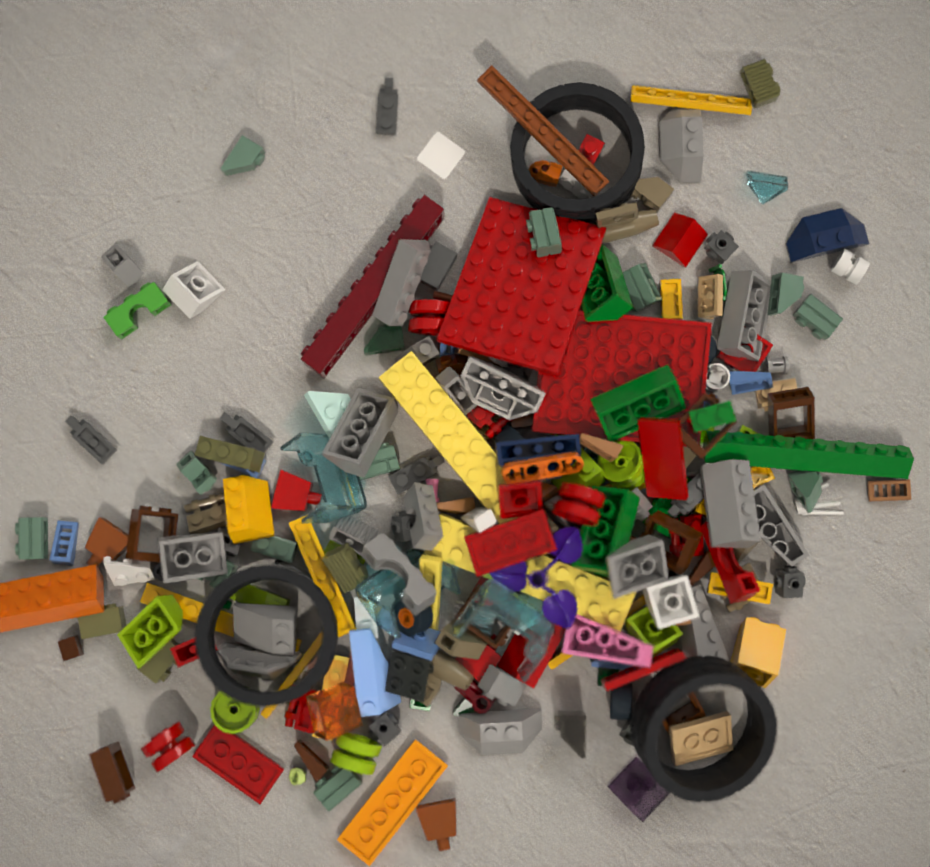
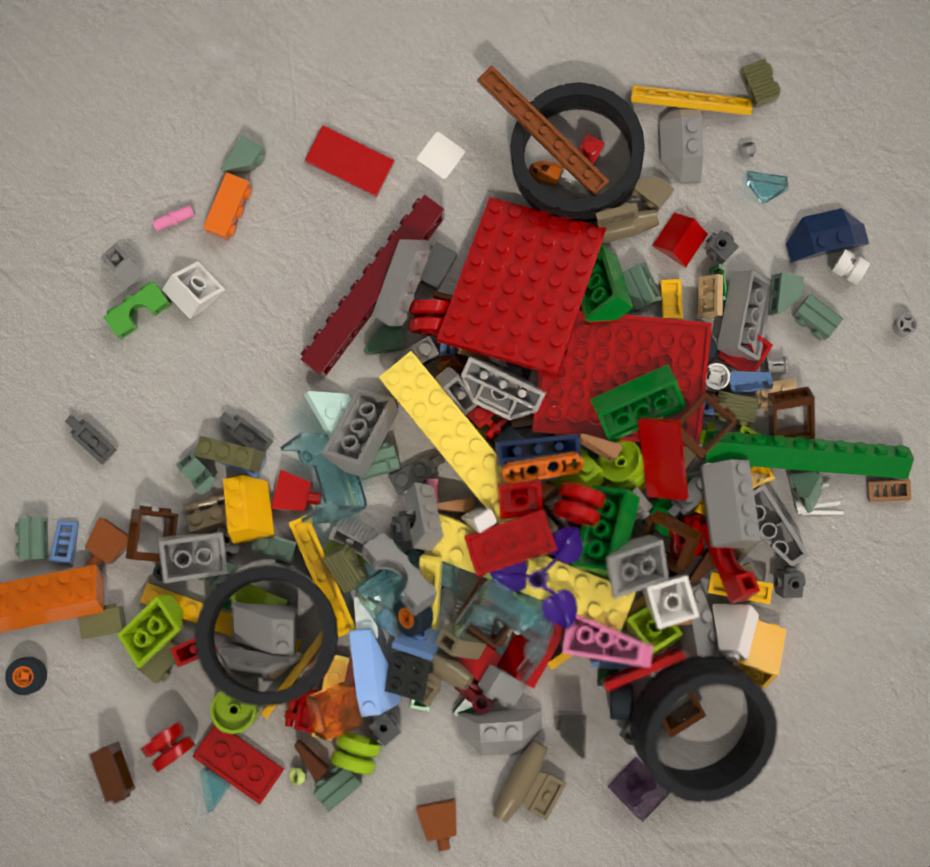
(18, 675): none -> black wheel
(70, 647): reddish brown slope -> none
(129, 571): white wing -> none
(173, 218): none -> bright pink pin
(213, 787): none -> clear light blue slope
(228, 207): none -> orange brick
(349, 161): none -> red tile
(387, 109): dark grey hinge -> none
(392, 802): light orange plate -> none
(529, 786): none -> dark tan plate
(544, 231): sand green brick -> none
(701, 738): tan plate -> none
(712, 416): green plate -> none
(735, 629): none -> white slope
(742, 406): none -> olive brick
(747, 149): none -> light grey hinge
(909, 322): none -> light grey wheel

